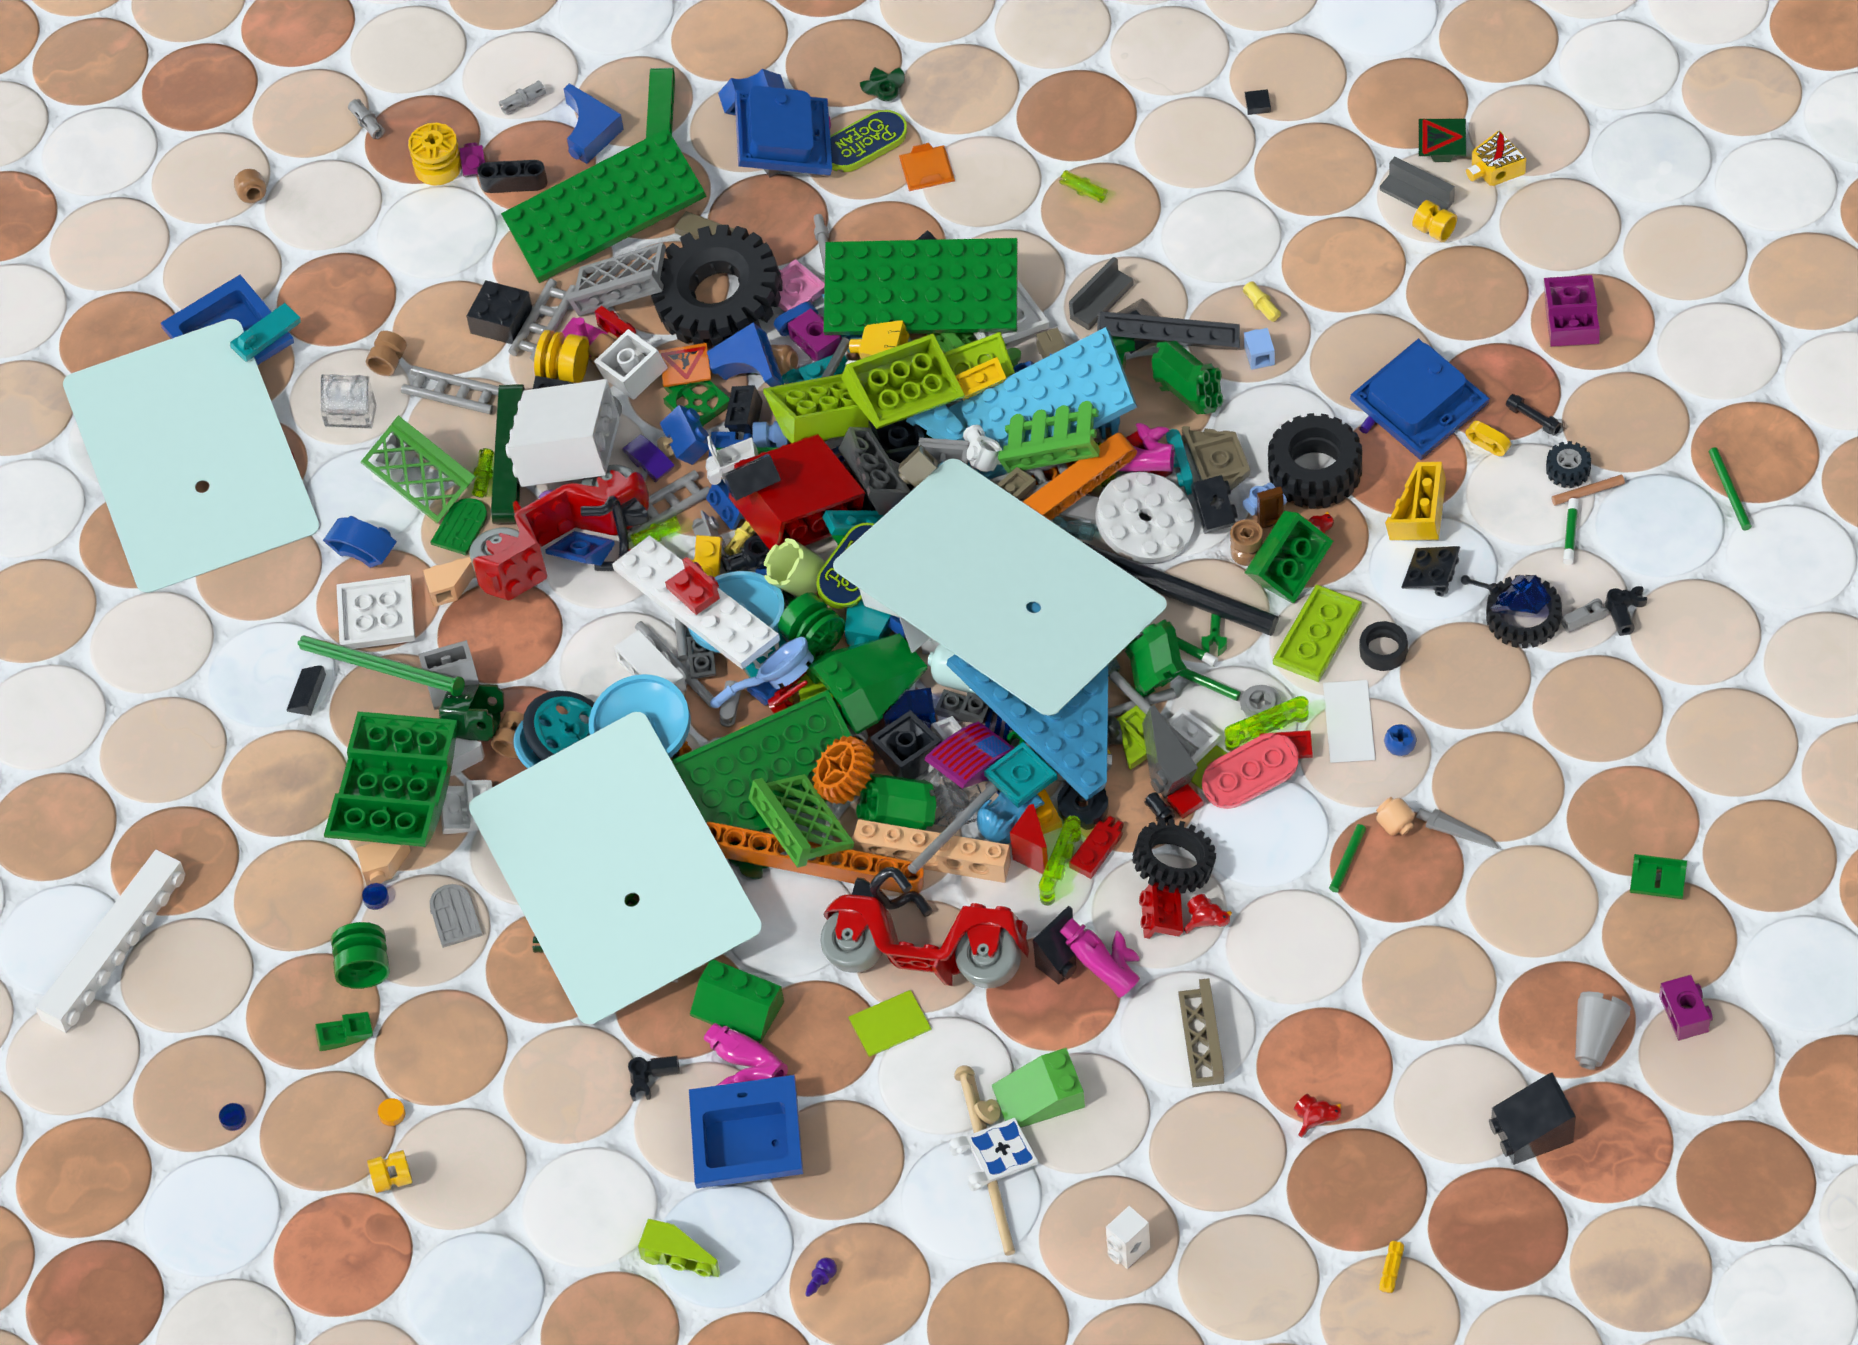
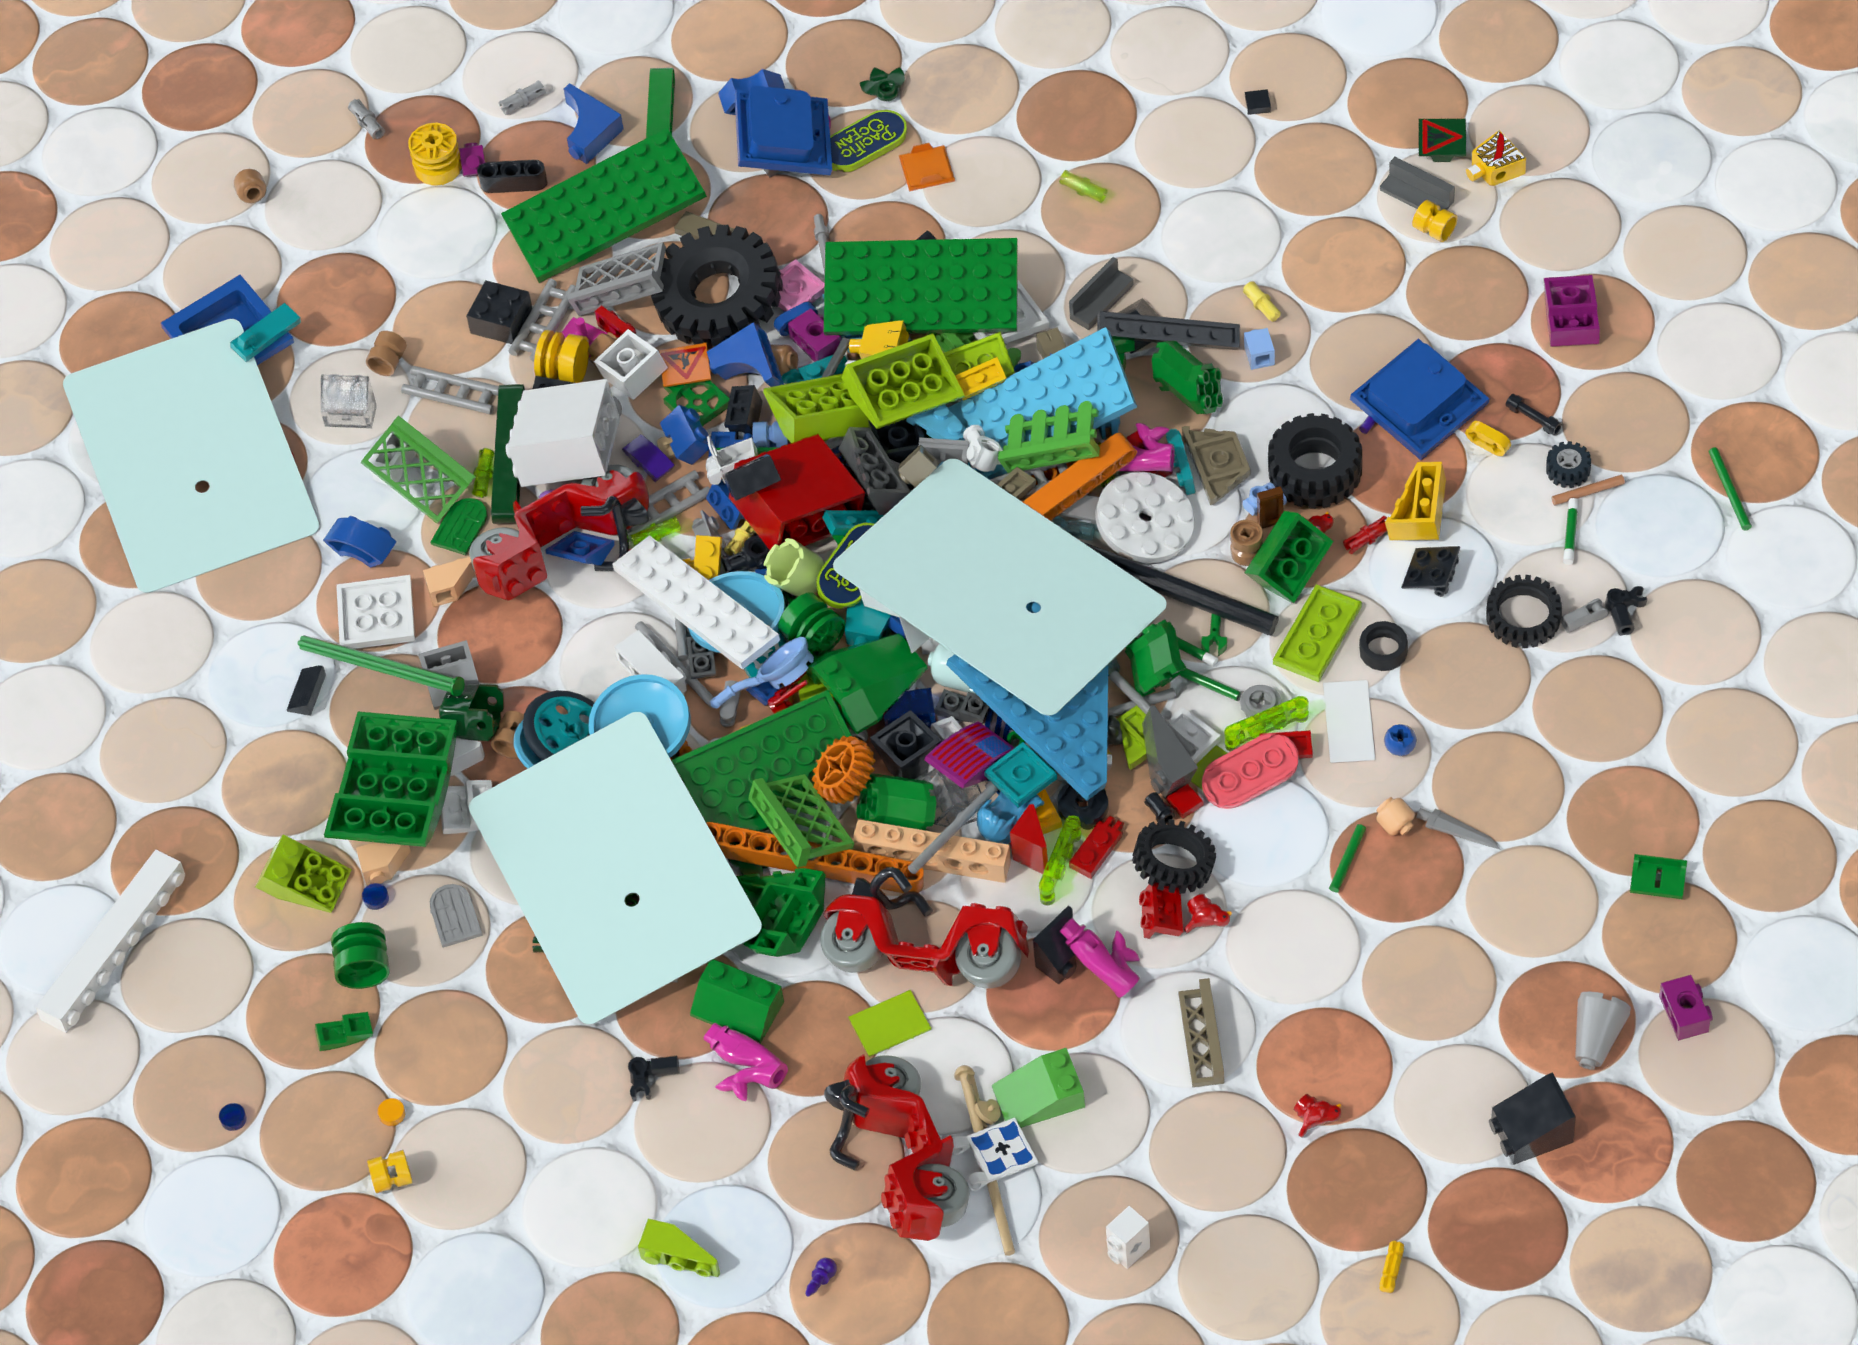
(302, 876): none -> lime slope
(694, 587): red bracket -> none
(745, 1131): blue piece -> none
(786, 907): none -> green wedge
(921, 1187): none -> red piece
(1210, 517): black brick -> none
(1366, 535): none -> red pin
(1493, 588): black hinge -> none
(1523, 597): clear blue slope -> none

